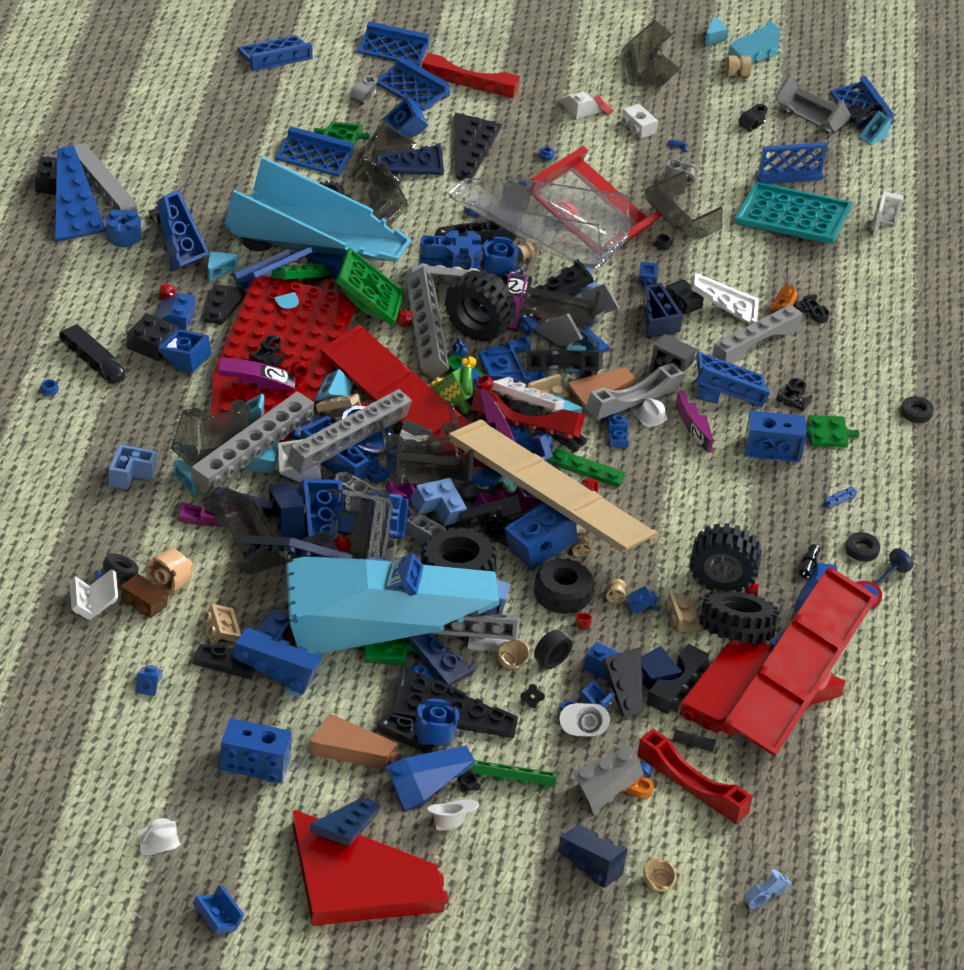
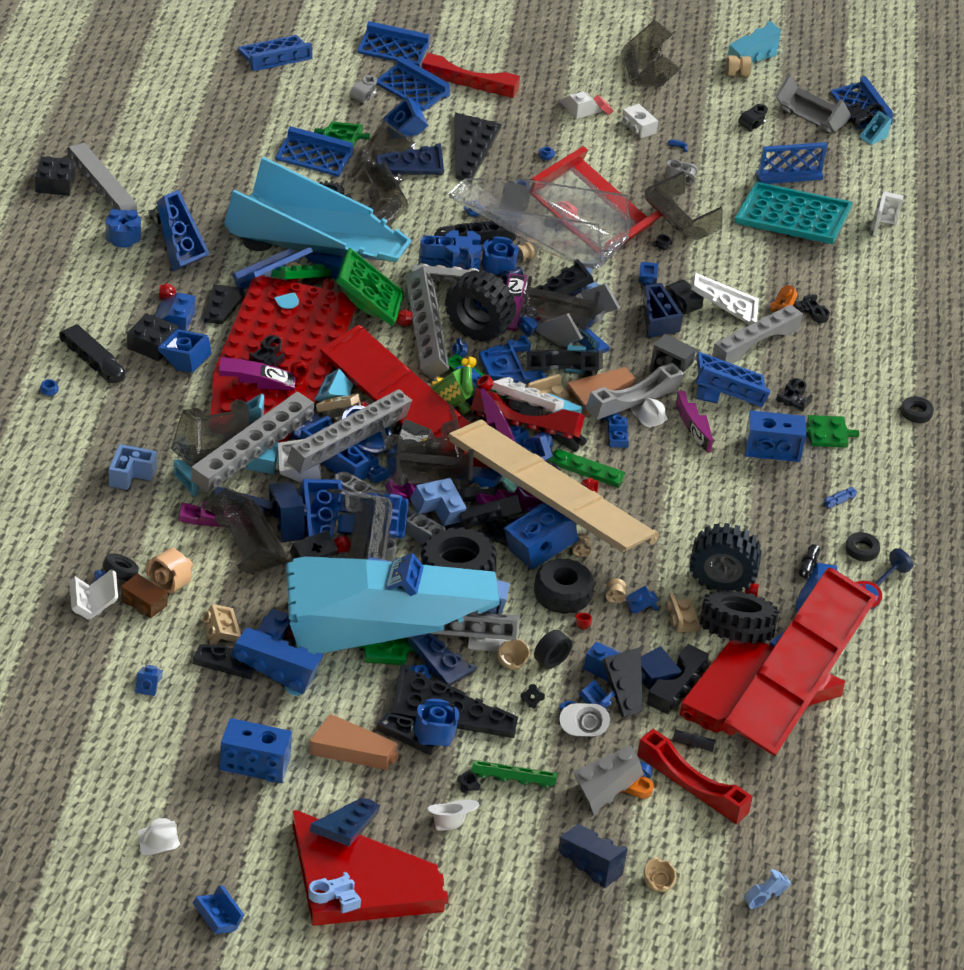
(75, 204): blue wing -> none
(221, 264): medium azure slope -> none
(293, 546): dark blue plate -> none
(338, 888): none -> light blue piece
(422, 775): blue wedge -> none
(716, 33): medium azure slope -> none

